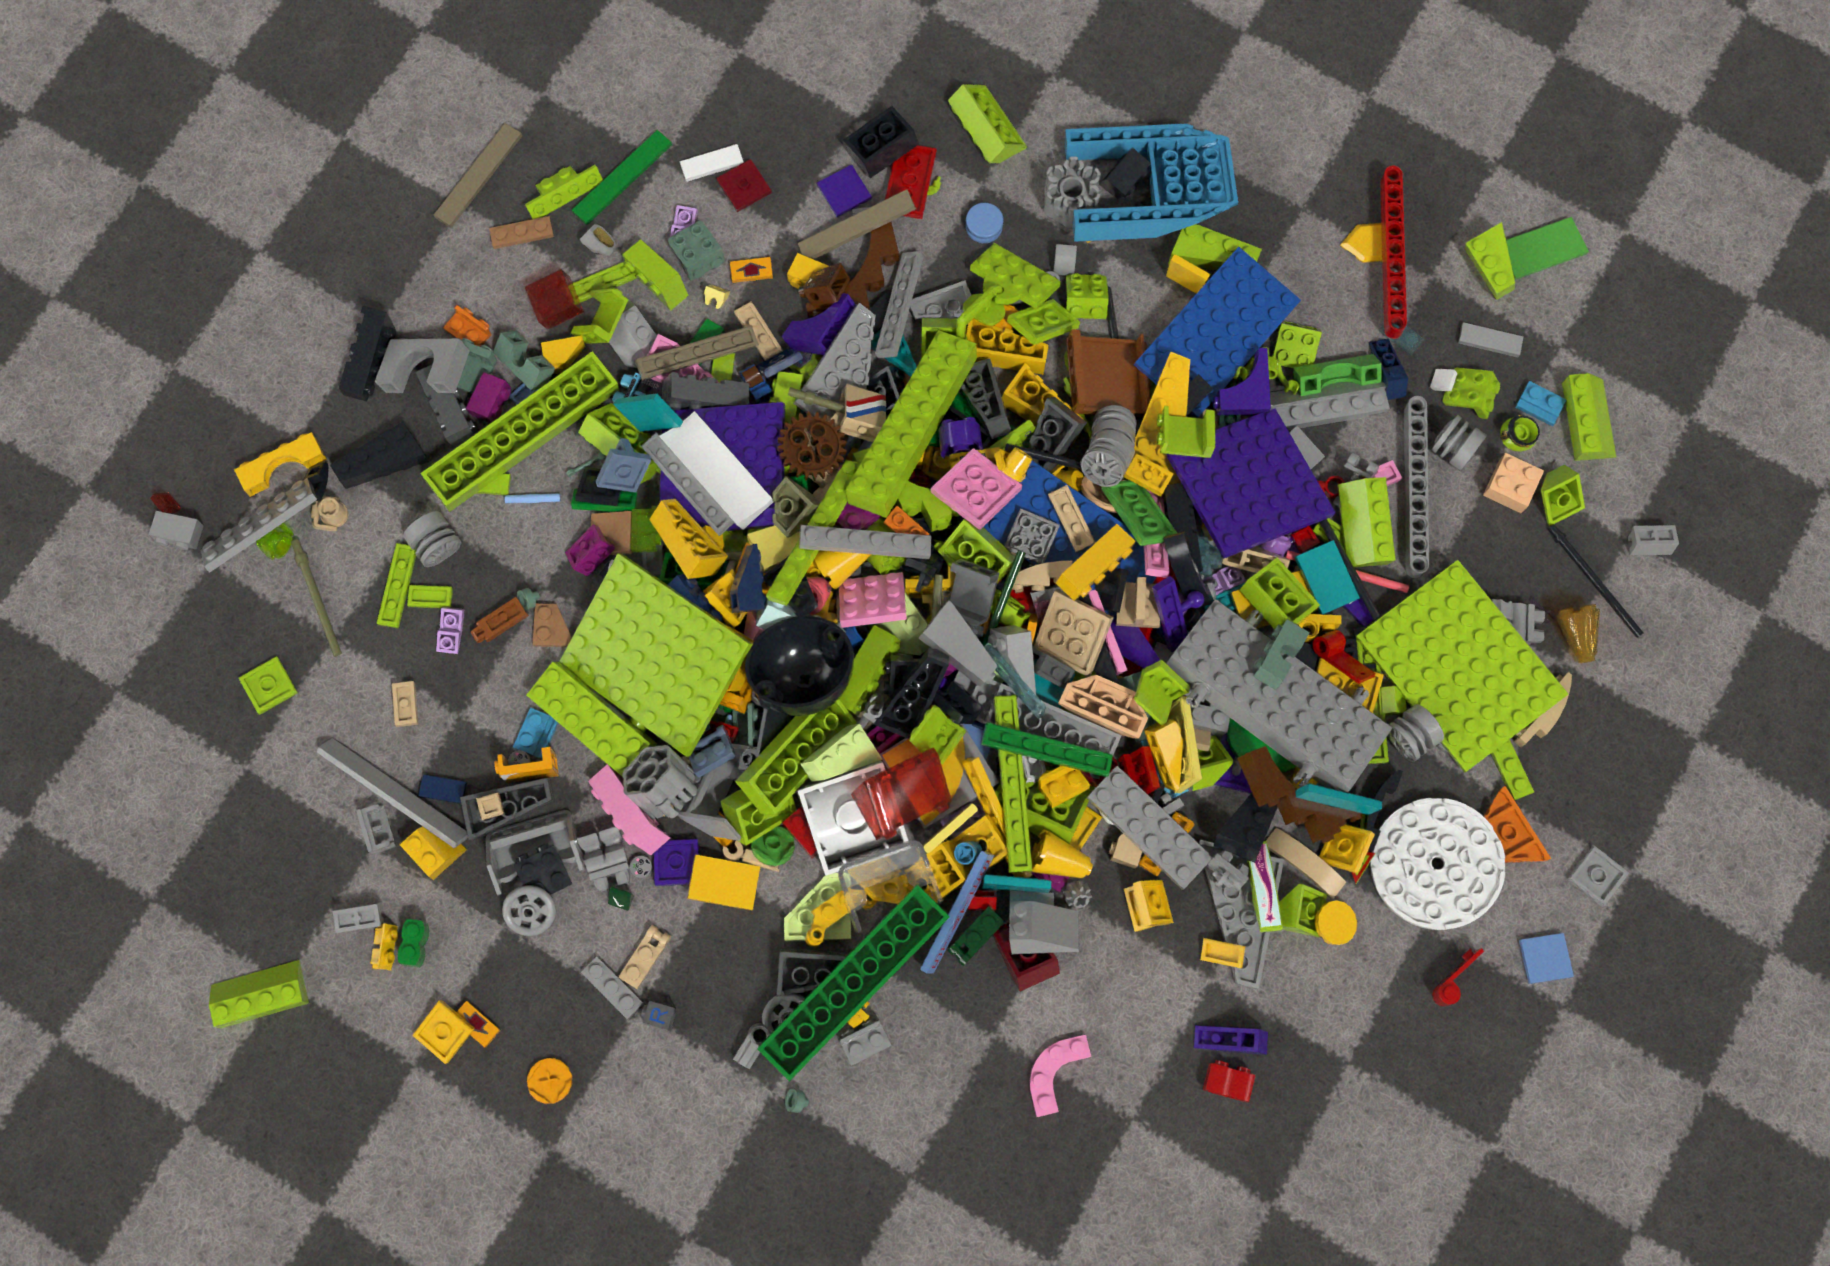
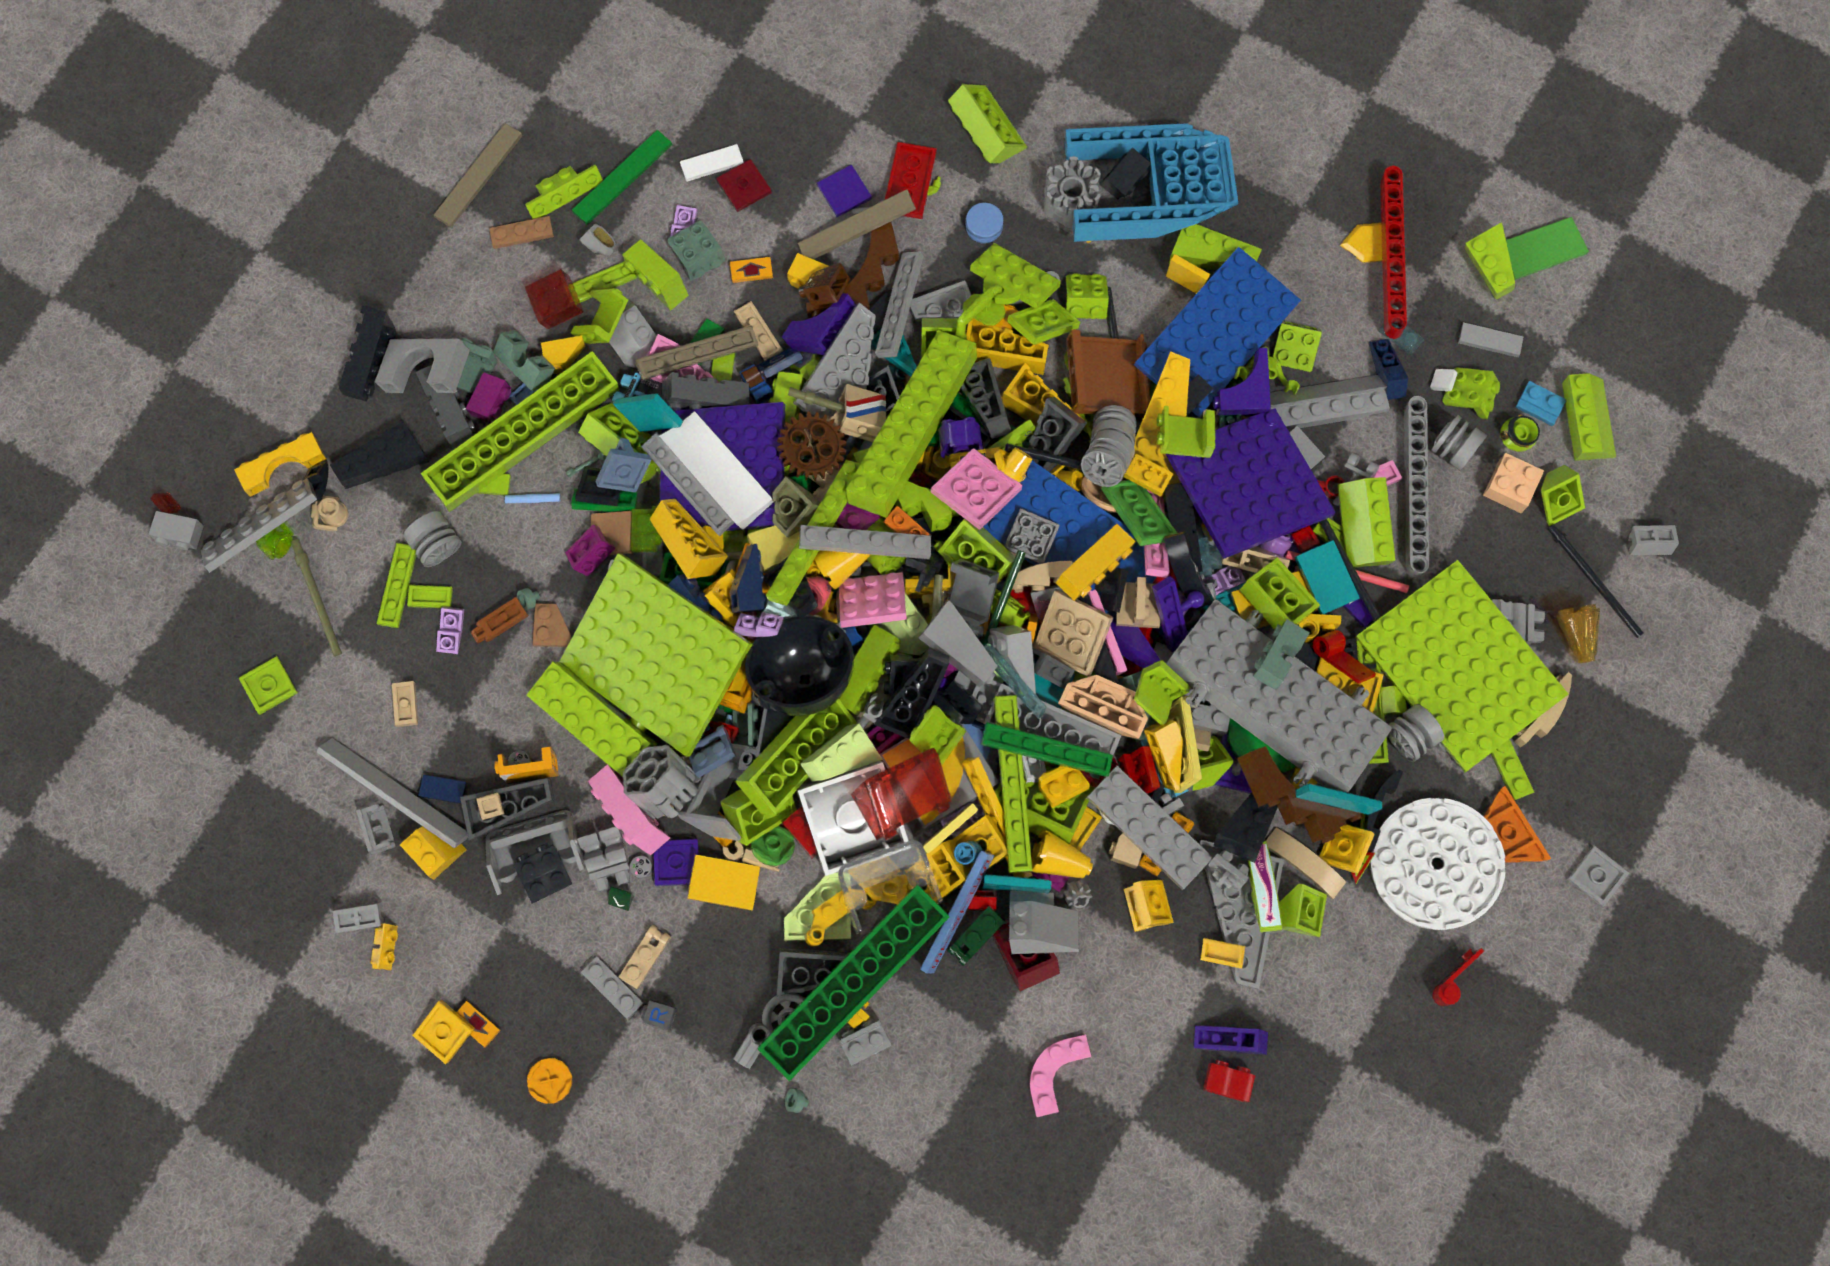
(257, 995): lime slope -> none
(412, 949): green brick -> none
(466, 326): orange bracket -> none
(532, 893): light grey plate -> none
(535, 733): dark azure plate -> none
(712, 291): light yellow tile -> none
(754, 626): none -> lavender slope
(881, 141): black brick -> none
(1065, 259): light grey brick -> none
(1071, 518): tan tile -> none
(1336, 922): yellow tile -> none
(1358, 370): bright green arch -> none
(1546, 958): medium blue tile -> none

